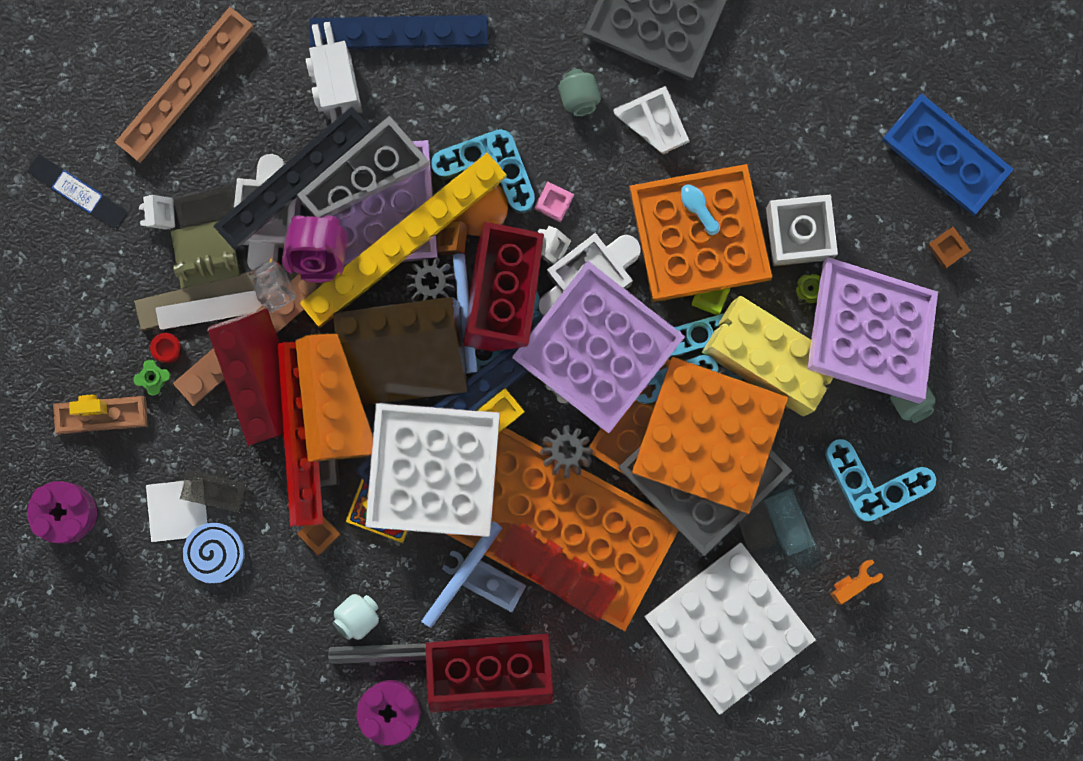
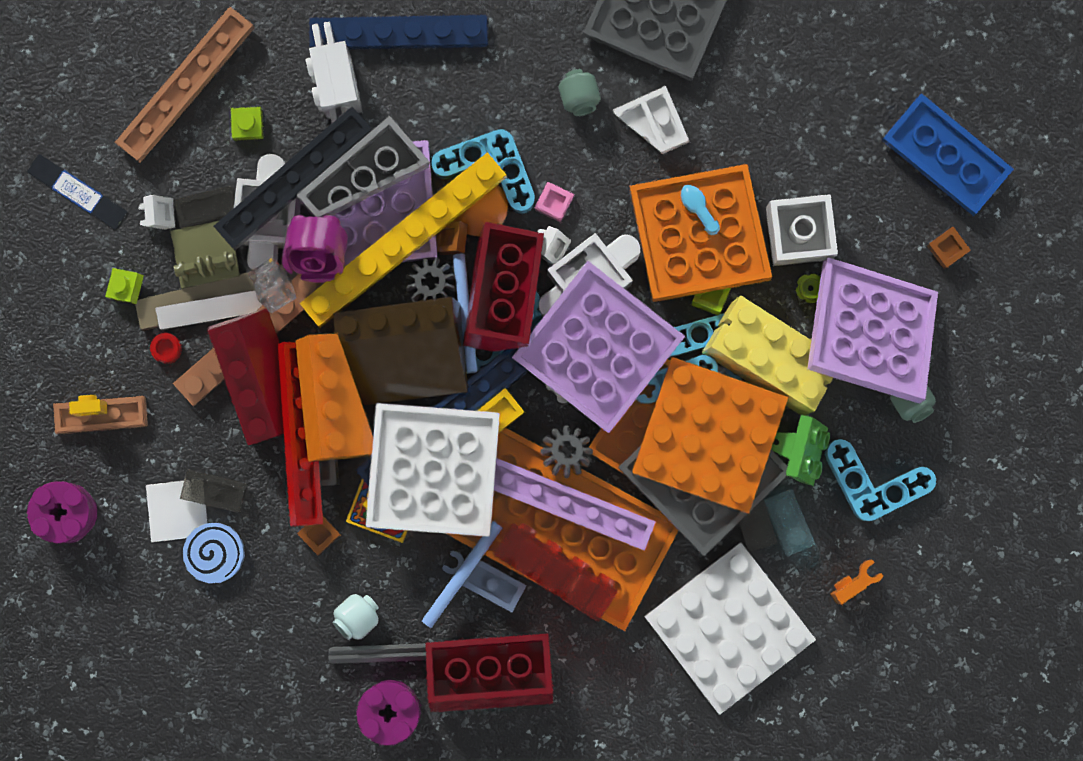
(124, 286): none -> lime plate
(160, 376): bright green plate -> none
(247, 123): none -> lime plate
(572, 505): none -> lavender plate
(804, 449): none -> bright green plate

